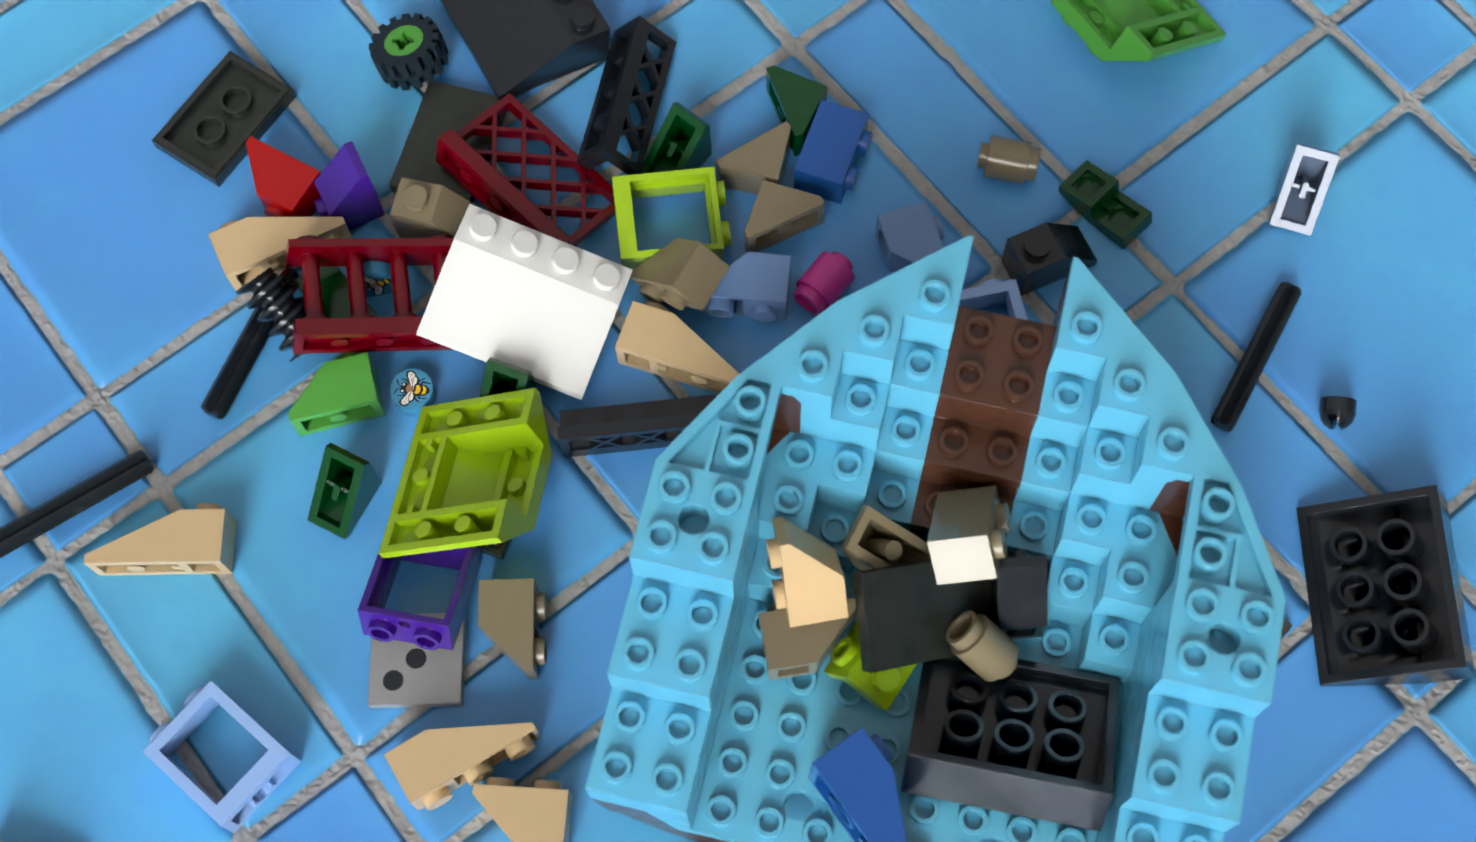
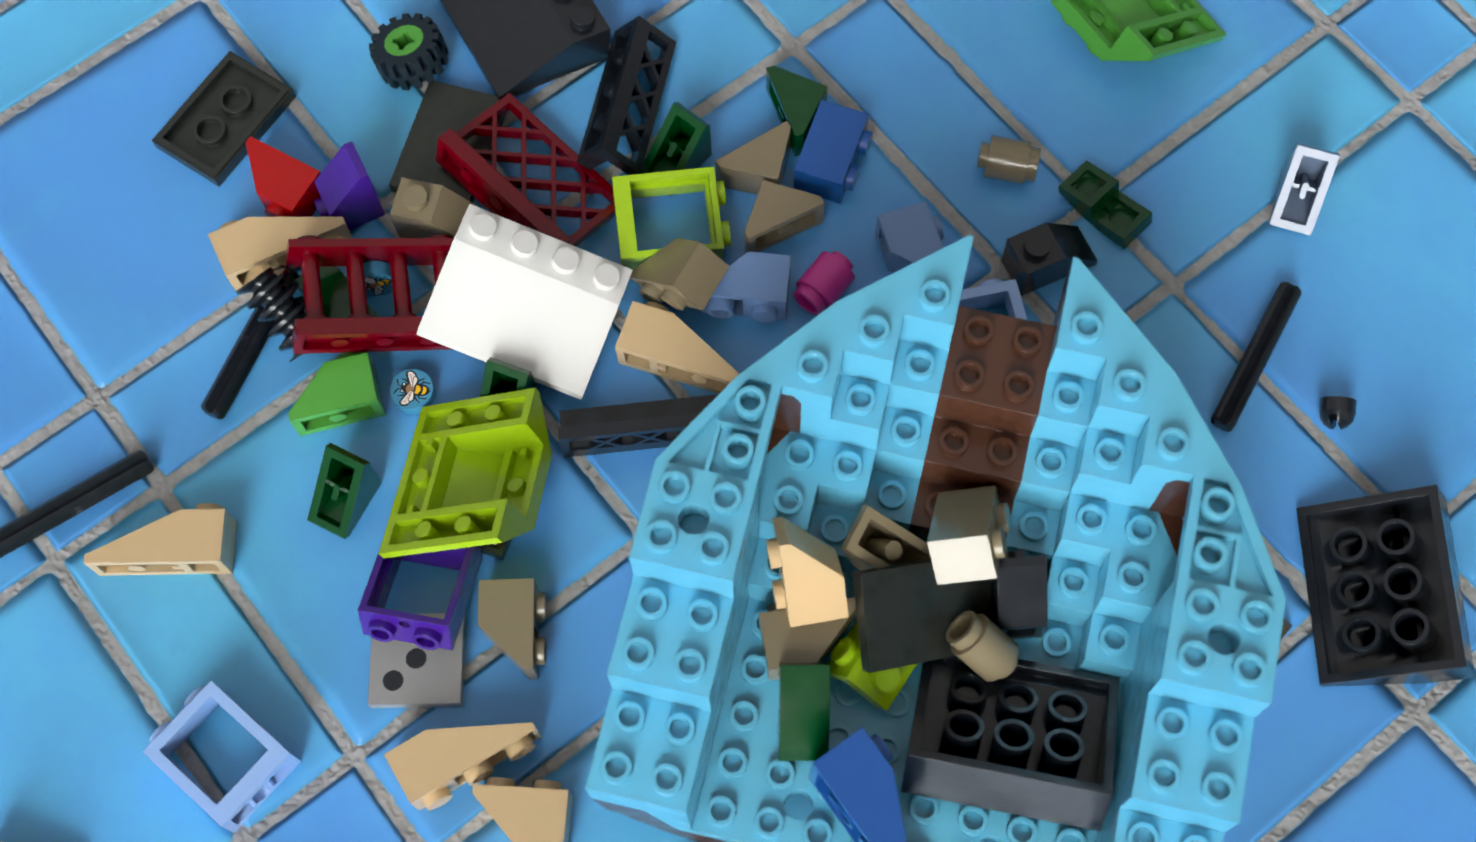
(803, 711): none -> dark green slope

